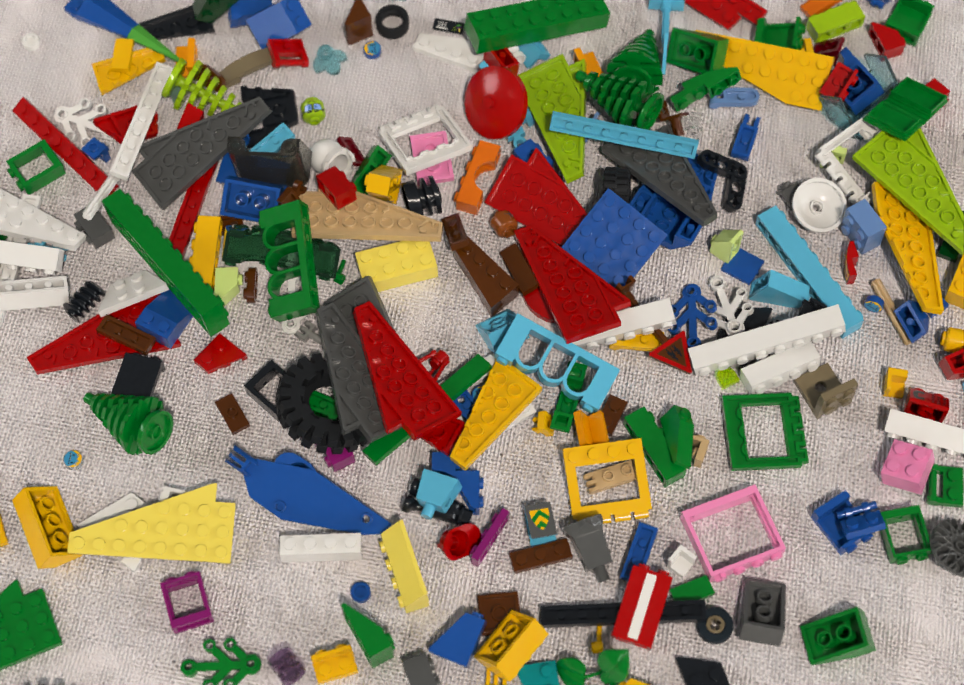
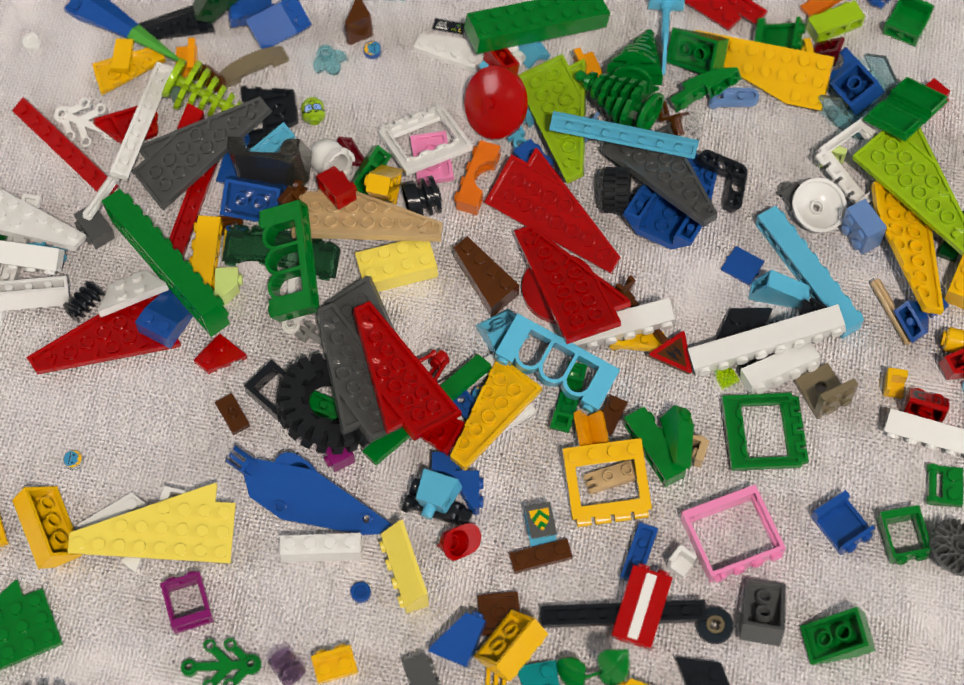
(41, 179): green window -> none
(96, 149): blue bracket -> none
(126, 334): reddish brown plate -> none
(134, 421): green plant -> none
(138, 375): black panel -> none
(251, 279): reddish brown plate -> none
(287, 48): red plate -> none
(340, 278): green hand -> none
(371, 637): green slope -> none
(392, 10): black tyre -> none
(455, 232): reddish brown tile -> none
(489, 536): magenta plate -> none
(504, 224): dark orange head -> none
(519, 269): reddish brown tile -> none
(543, 424): yellow tile -> none
(590, 545): dark grey piece -> none
(597, 646): yellow hand -> none
(614, 239): blue plate -> none
(693, 313): blue plant -> none
(693, 590): green tile -> none
(726, 244): yellowish green slope -> none
(727, 309): white plant -> none
(745, 139): blue hinge -> none
(839, 81): red bracket -> none
(850, 262): red slope -> none
(861, 524): blue plate -> none
(874, 303): tile -> none
(886, 40): red slope -> none
(907, 466): bright pink brick -> none

